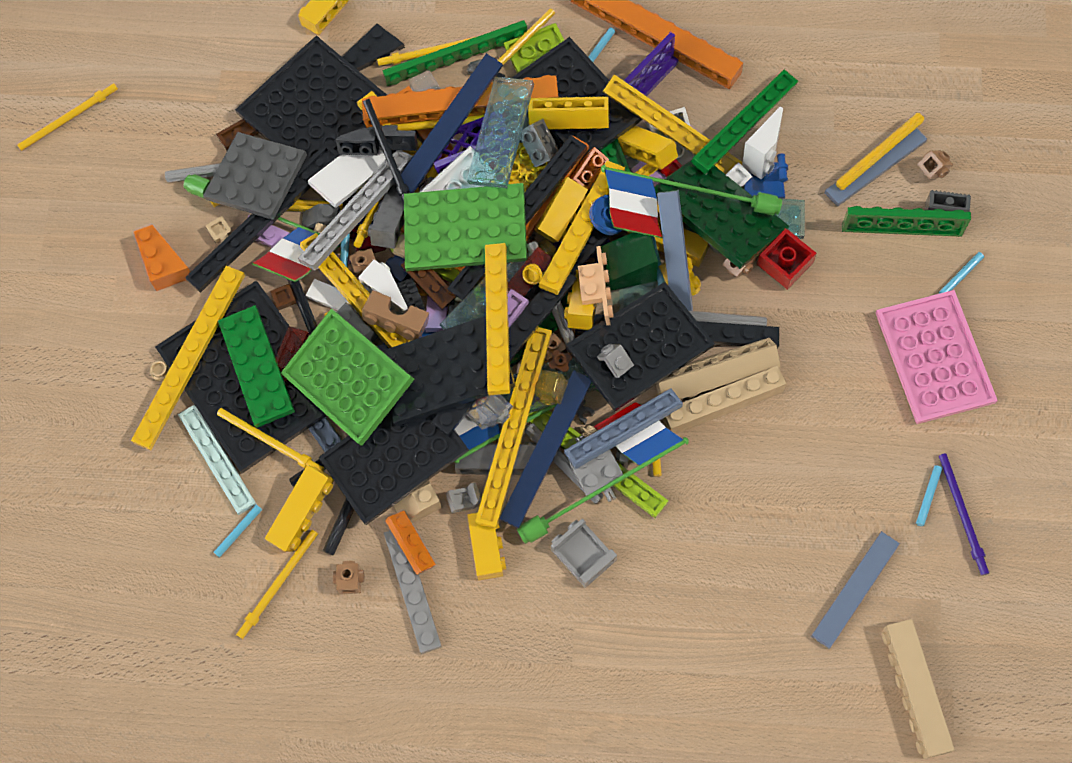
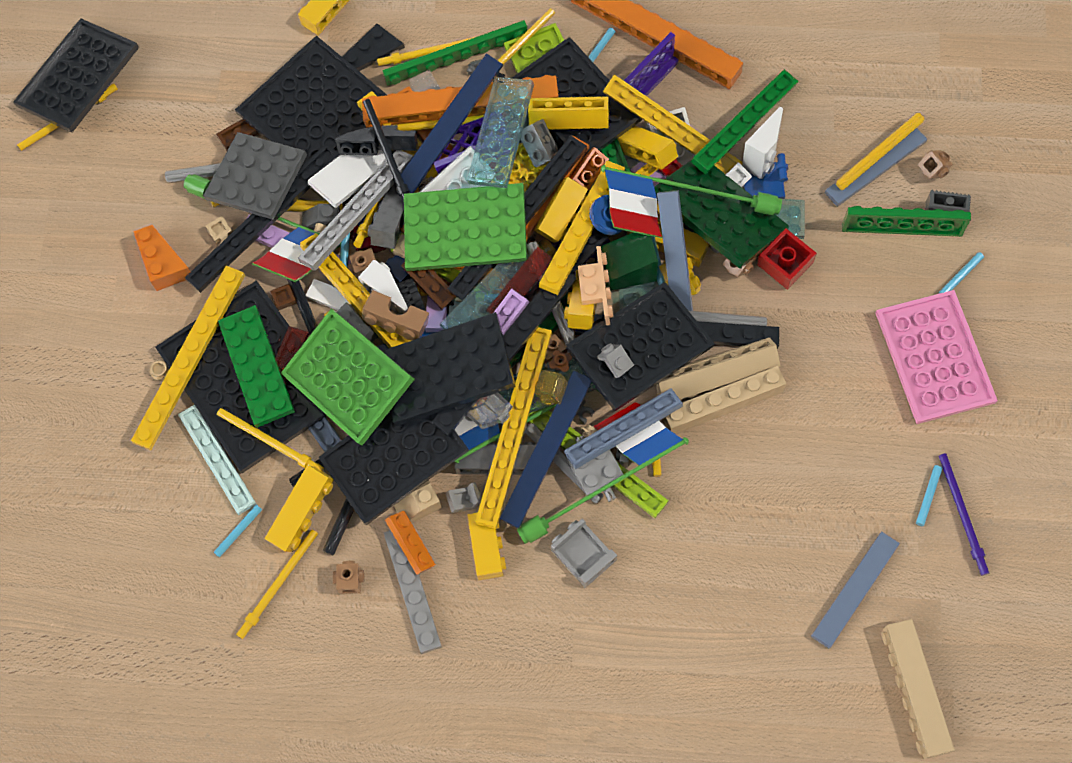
(76, 75): none -> black plate
(497, 319): yellow plate -> none
(532, 274): yellow plate -> none

